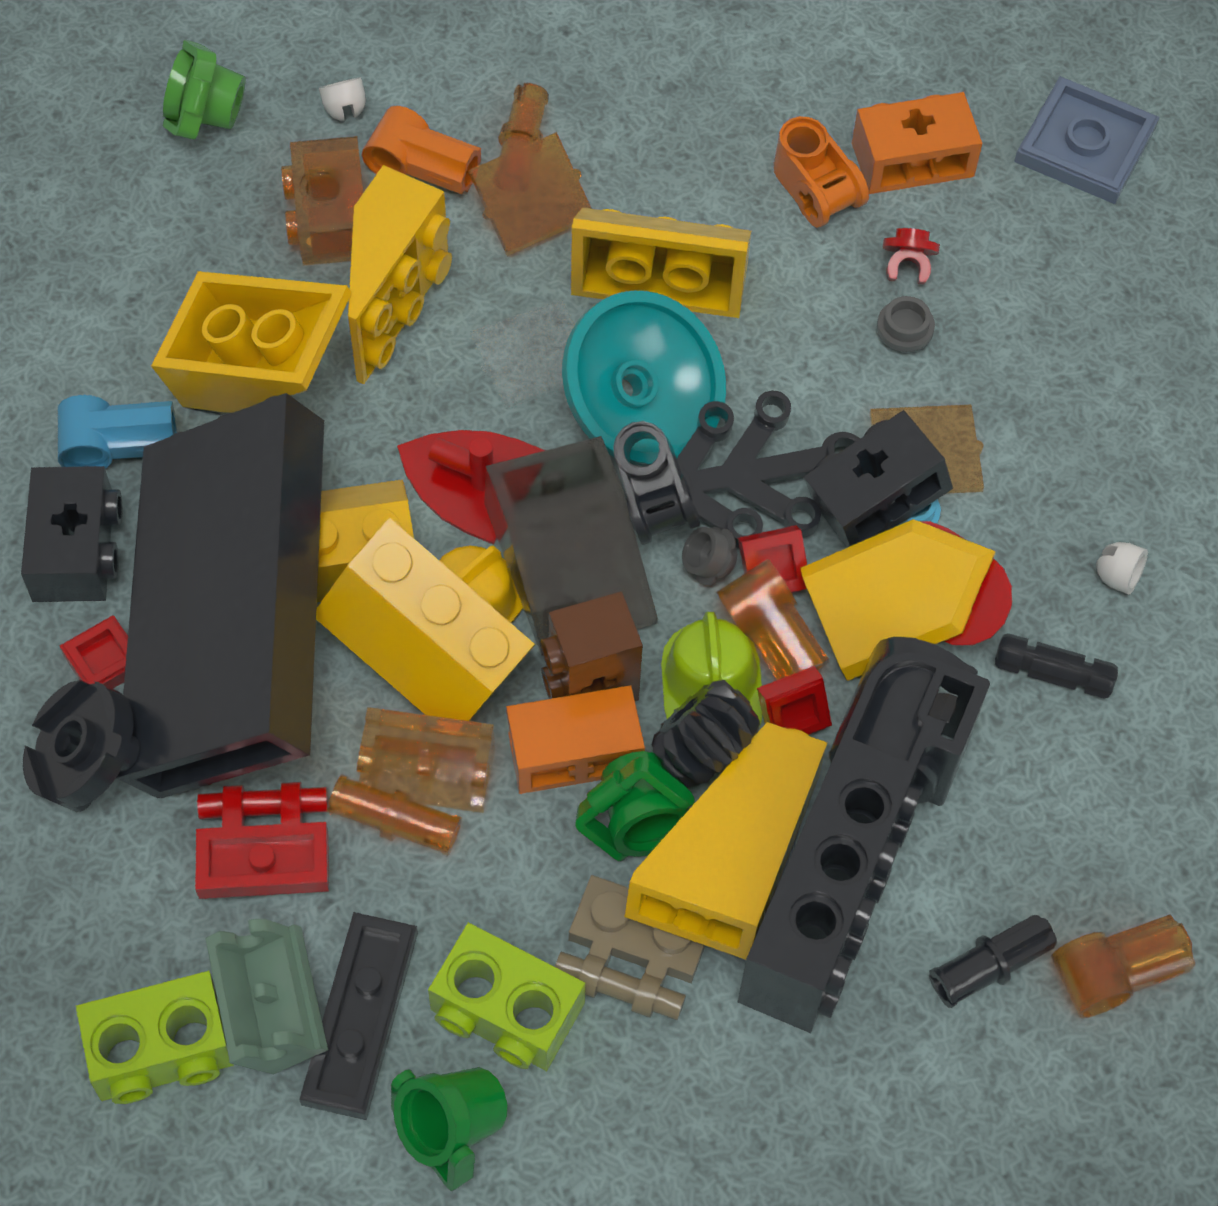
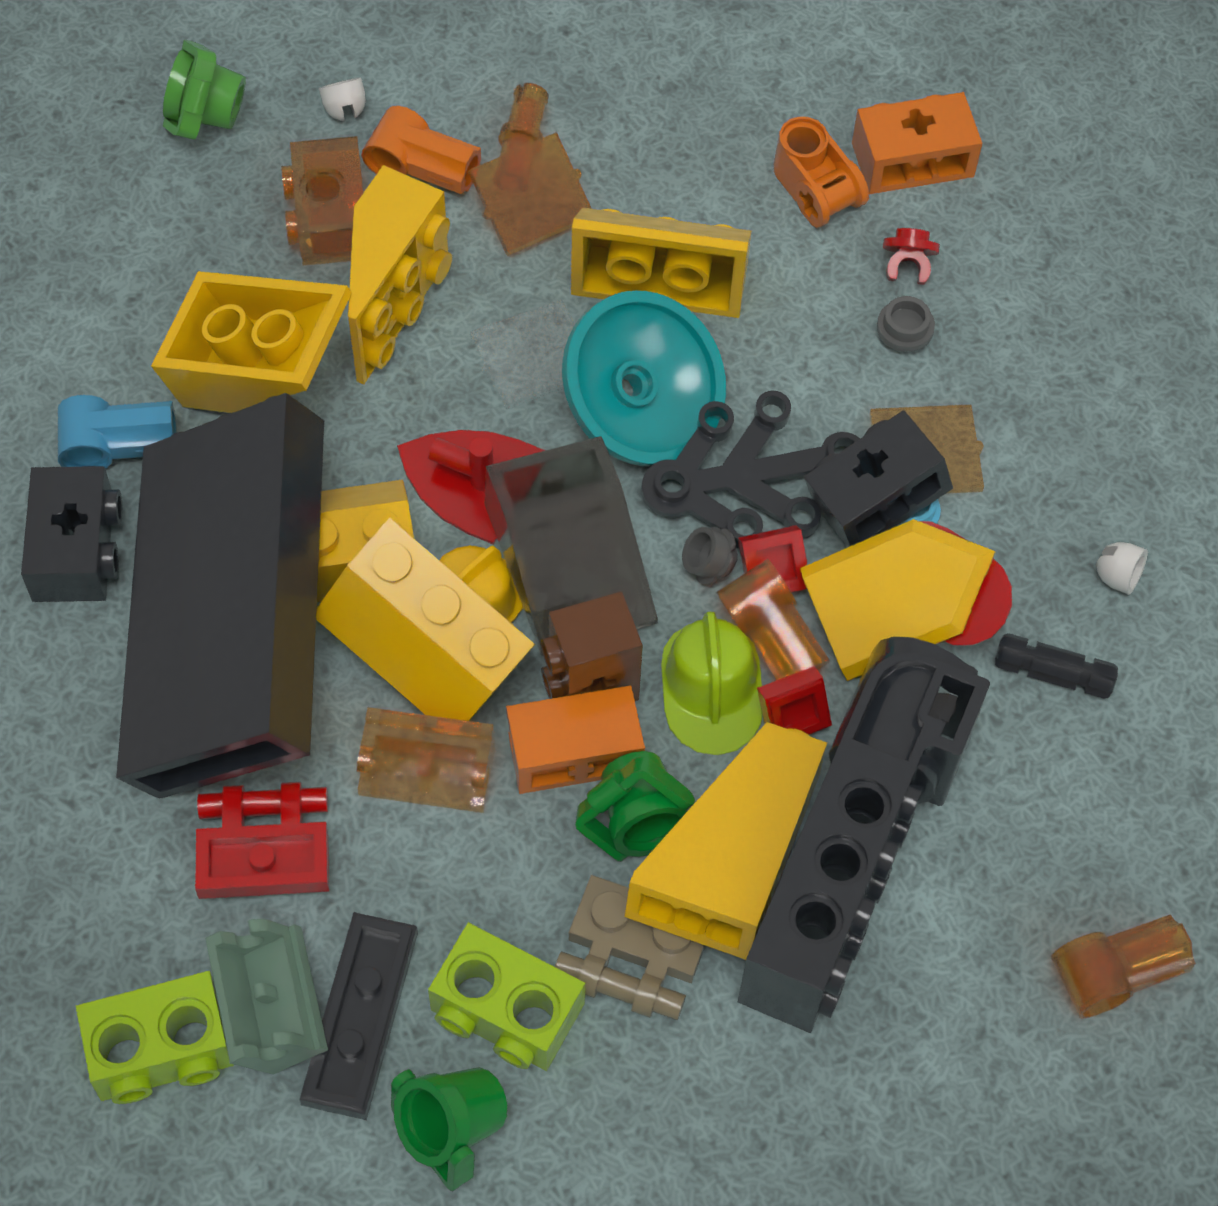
(74, 769): black plate -> none
(98, 653): red tile -> none
(394, 815): clear orange pin -> none
(656, 493): black piece -> none
(705, 733): black gear -> none
(992, 960): black axle -> none
(1086, 139): sand blue tile -> none

